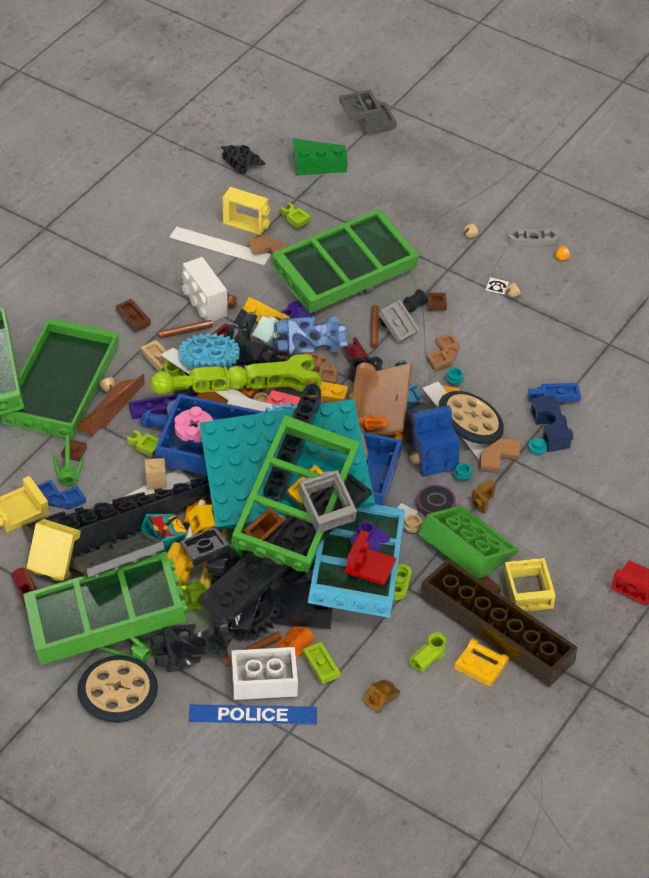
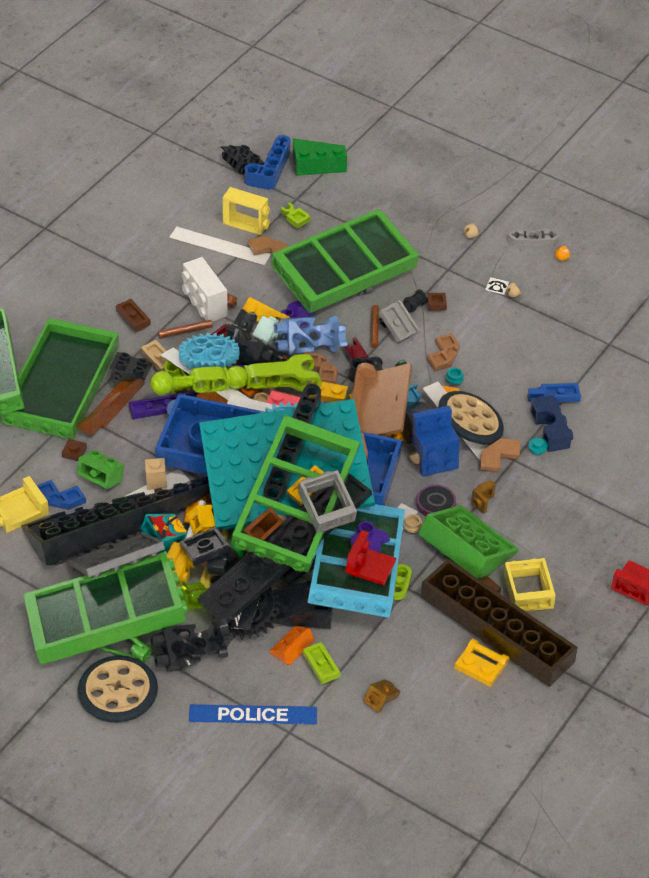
(23, 582): dark red hinge -> none
(52, 549): light yellow panel -> none
(67, 474): bright green plant -> none
(100, 469): none -> bright green brick
(107, 384): tan hinge -> none
(126, 364): none -> black hinge
(144, 444): lime plate -> none
(154, 420): blue arm -> none
(186, 419): bright pink plate -> none
(258, 645): dark orange bar -> none
(264, 673): white brick -> none
(267, 175): none -> blue beam
(368, 112): dark grey bracket -> none
(370, 422): orange axle -> none
(429, 652): lime piece -> none
(463, 472): teal plate -> none

